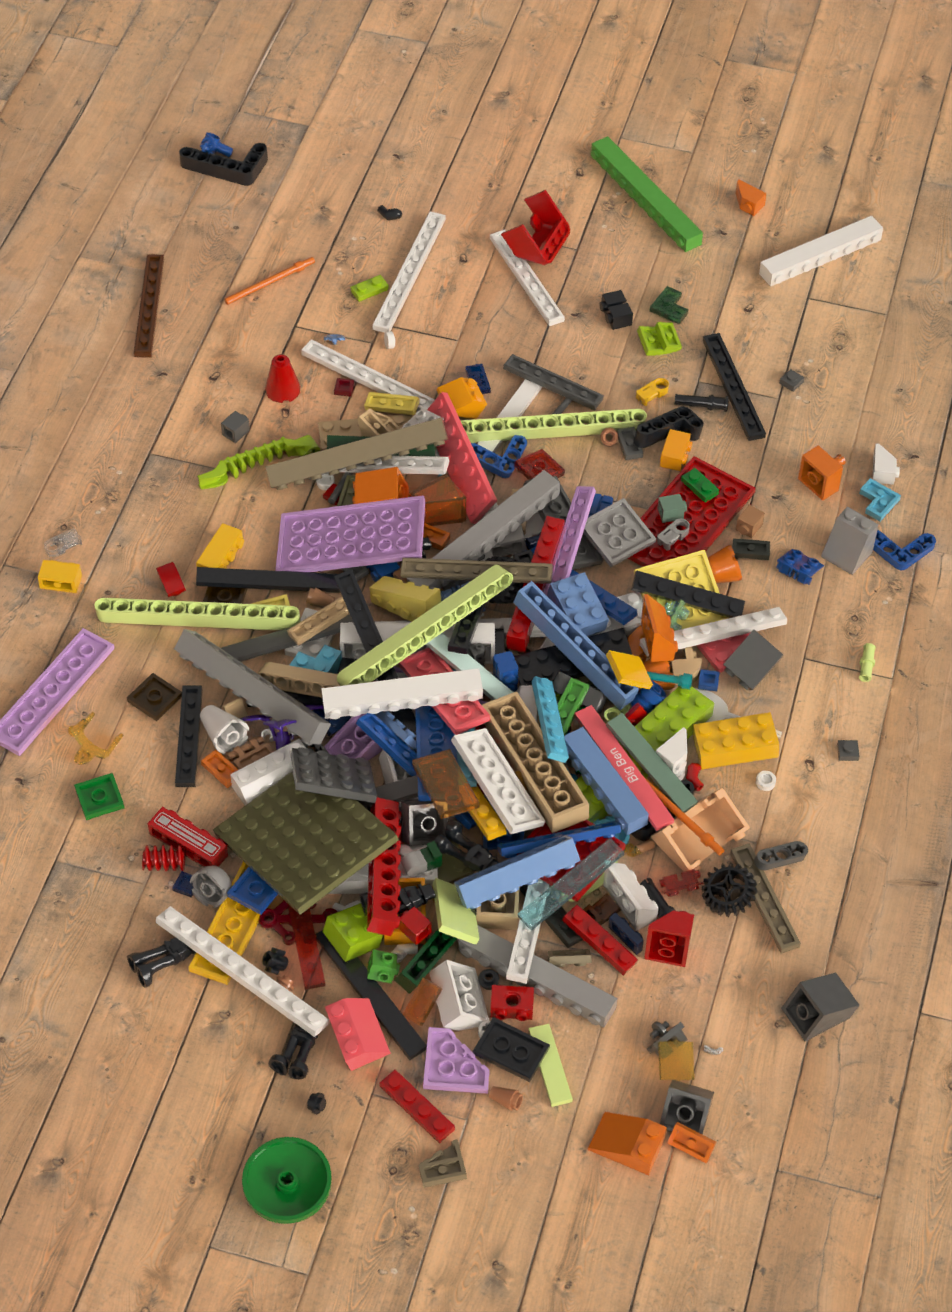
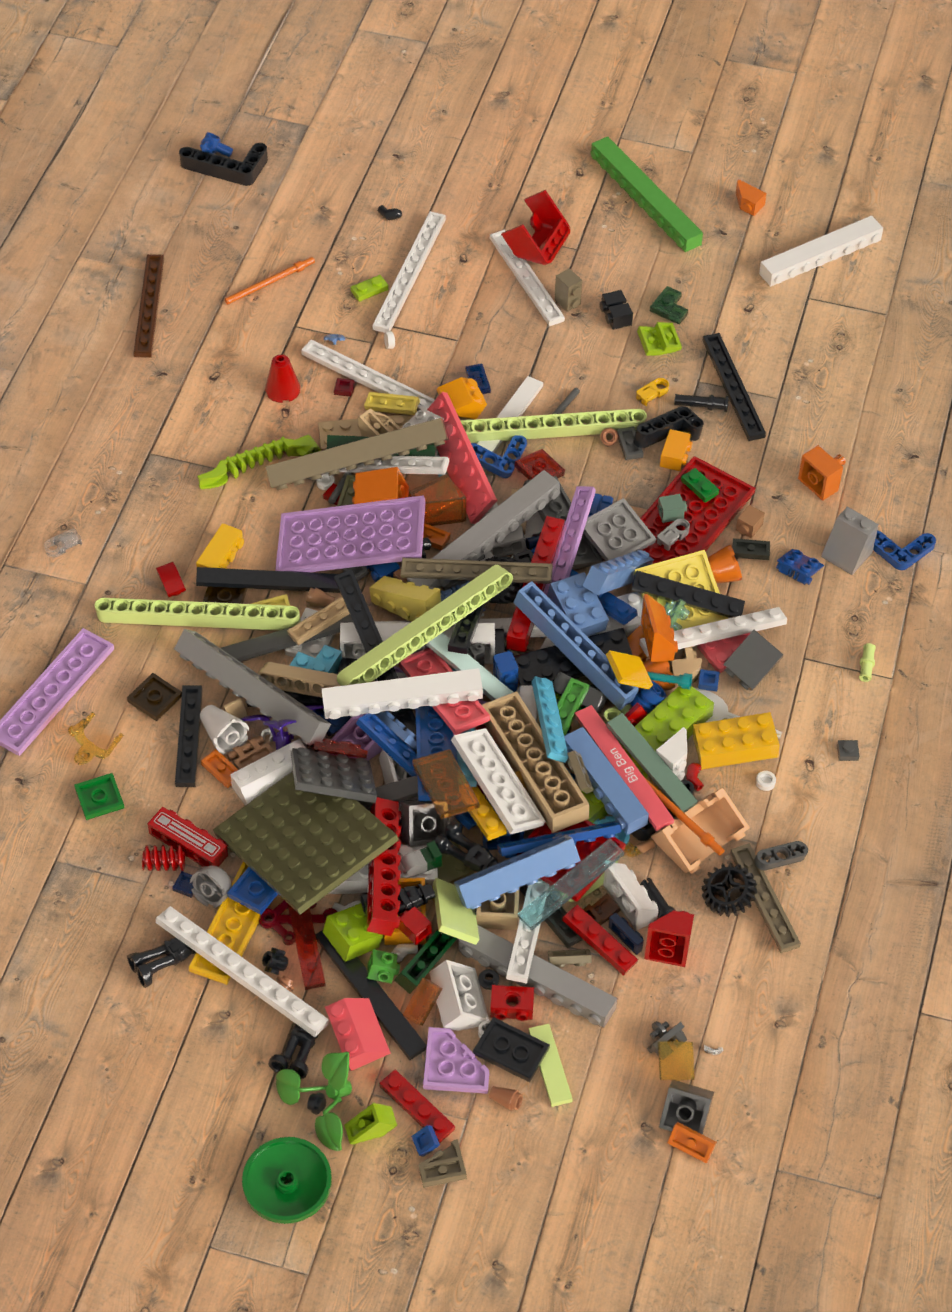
(59, 576): yellow brick -> none
(235, 426): dark grey brick -> none
(335, 1069): none -> bright green plant
(341, 747): none -> clear red plate
(370, 1123): none -> lime slope
(425, 1140): none -> blue plate
(553, 382): dark grey tile -> none
(568, 290): none -> dark tan brick
(577, 765): none -> dark tan plate
(615, 572): none -> medium blue brick
(628, 1140): orange slope -> none
(673, 885): clear red hinge -> none
(791, 380): dark grey plate -> none
(819, 1005): dark grey slope -> none
(882, 499): medium azure plate -> none
(884, 466): white slope -> none

